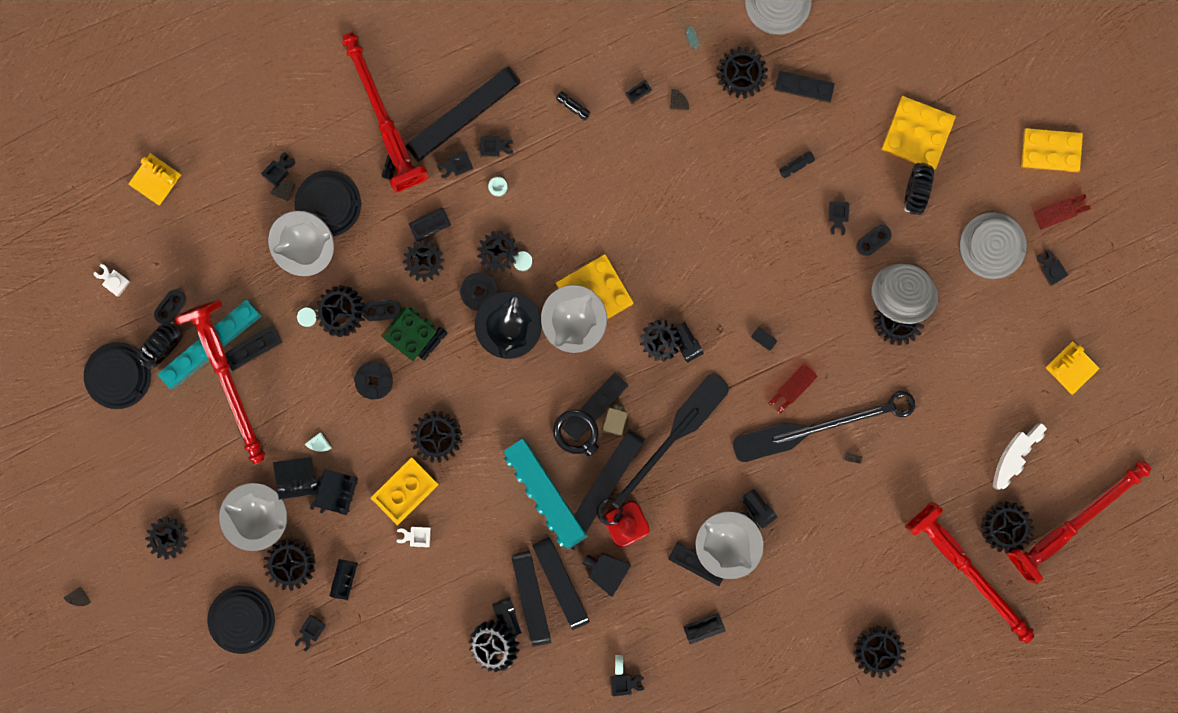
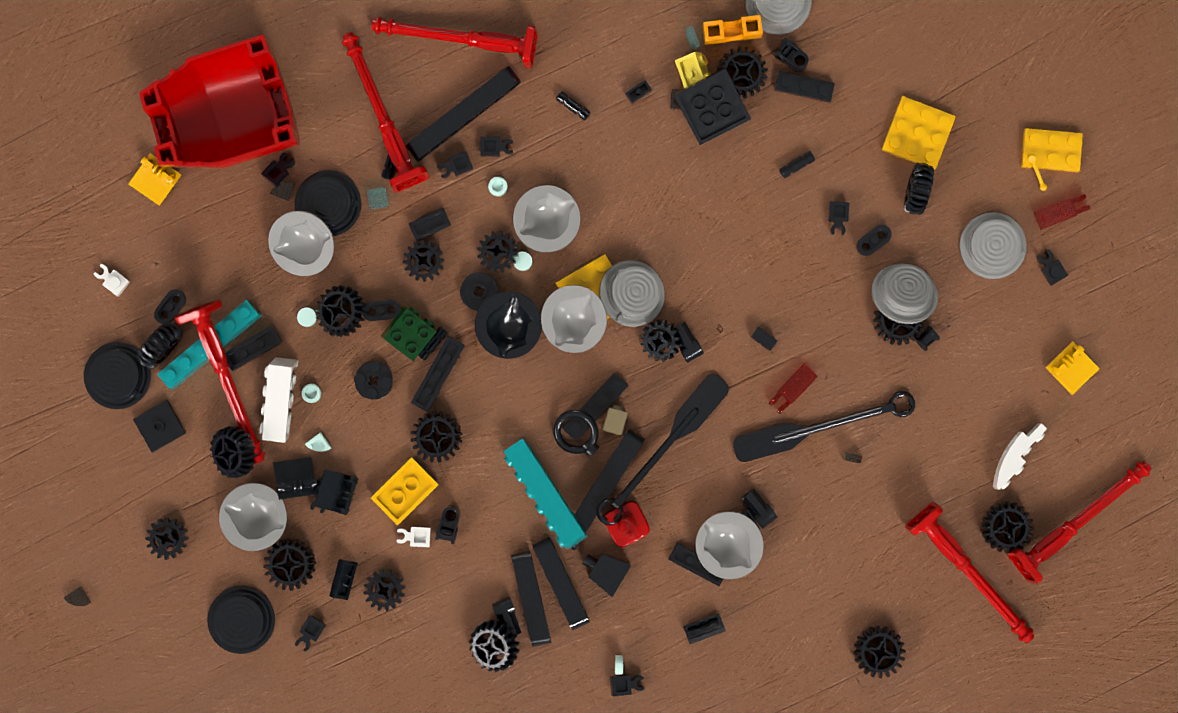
(159, 426): none -> black plate
(221, 108): none -> red windscreen
(233, 452): none -> black gear
(278, 399): none -> white wedge
(311, 393): none -> light aqua tile
(377, 198): none -> clear light blue tile
(377, 594): none -> black gear
(437, 374): none -> black plate
(448, 526): none -> black piece
(484, 40): none -> red piece
(546, 218): none -> light grey piece
(632, 293): none -> light grey piece
(692, 68): none -> light yellow bracket
(712, 106): none -> black plate
(723, 32): none -> light orange arch
(790, 54): none -> black piece
(927, 338): none -> black bush
(1032, 158): none -> yellow hinge

